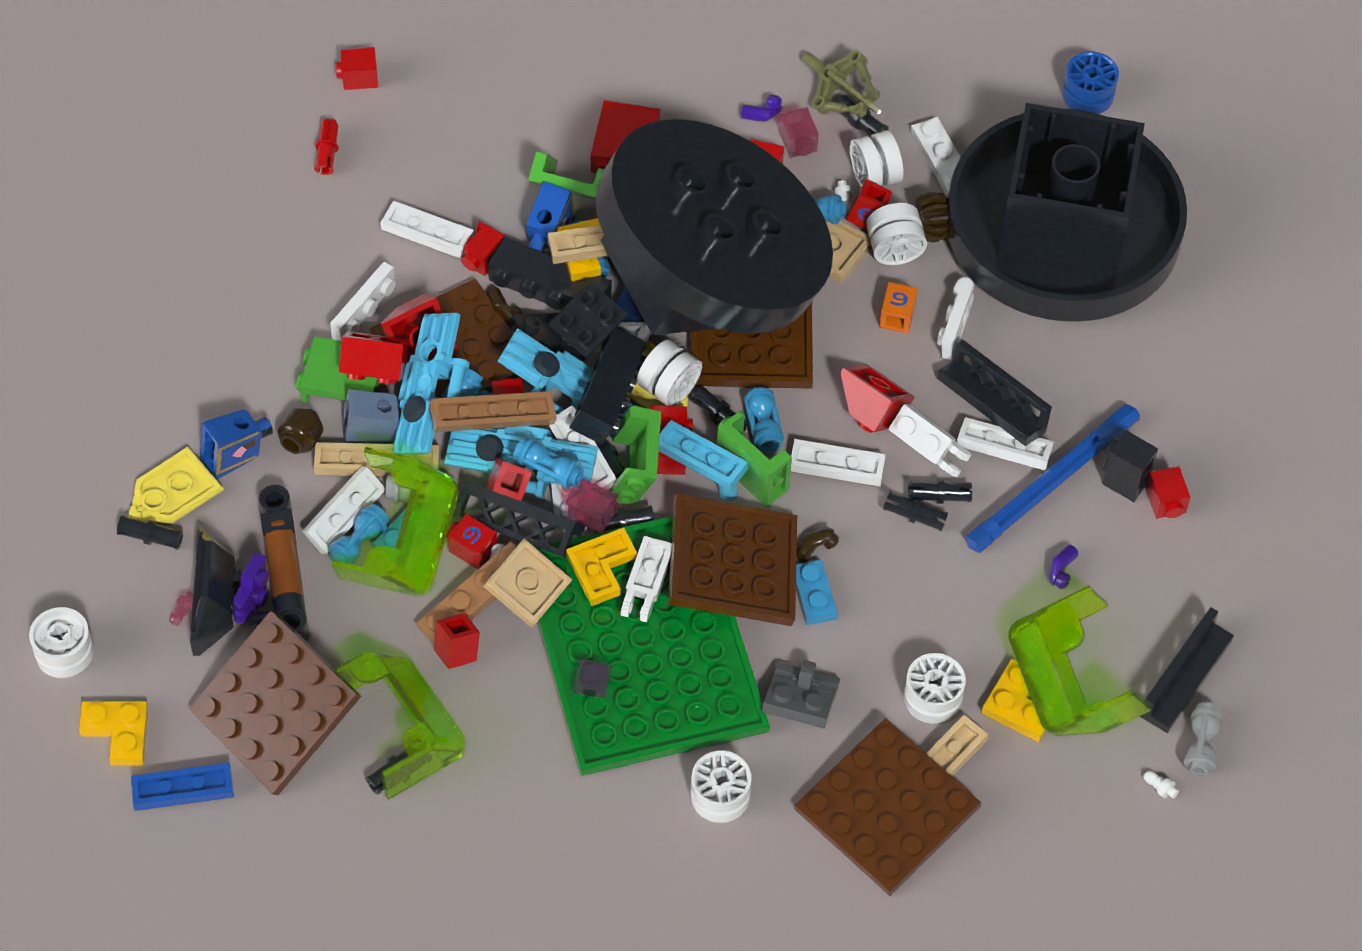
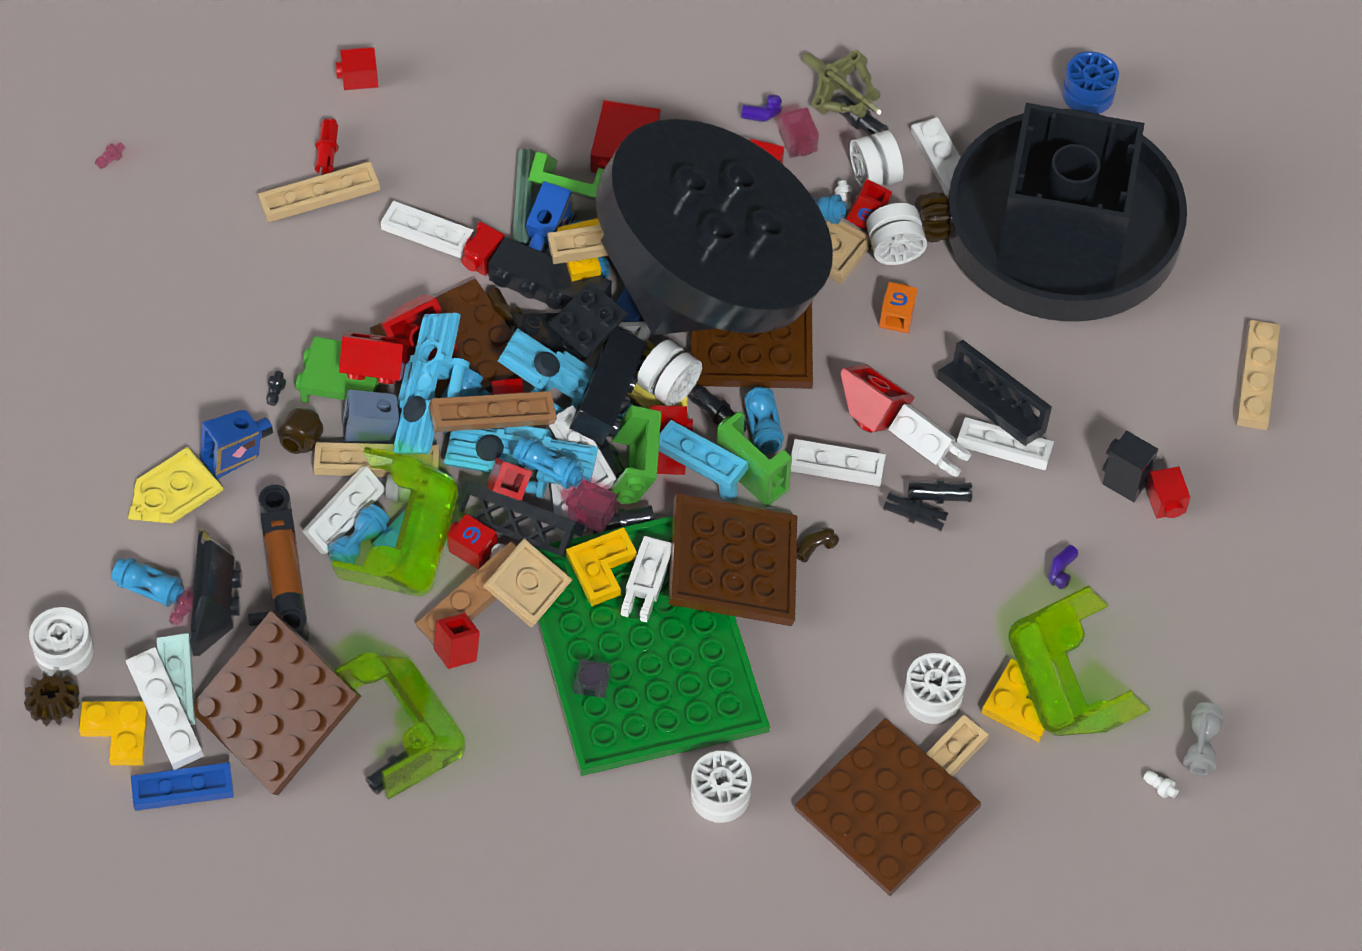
(47, 709): none -> dark brown gear
(113, 153): none -> clear pink piece
(134, 576): none -> dark azure piece
(150, 532): black pin -> none
(164, 708): none -> white plate
(177, 660): none -> light aqua plate
(253, 589): dark purple hinge -> none
(276, 384): none -> black piece
(319, 192): none -> tan plate
(364, 302): white plate -> none
(523, 196): none -> sand green axle
(801, 694): dark grey hinge -> none
(815, 593): dark azure plate -> none
(956, 317): white hinge -> none
(1097, 440): blue piece -> none
(1187, 672): black fence -> none
(1258, 375): none -> tan plate

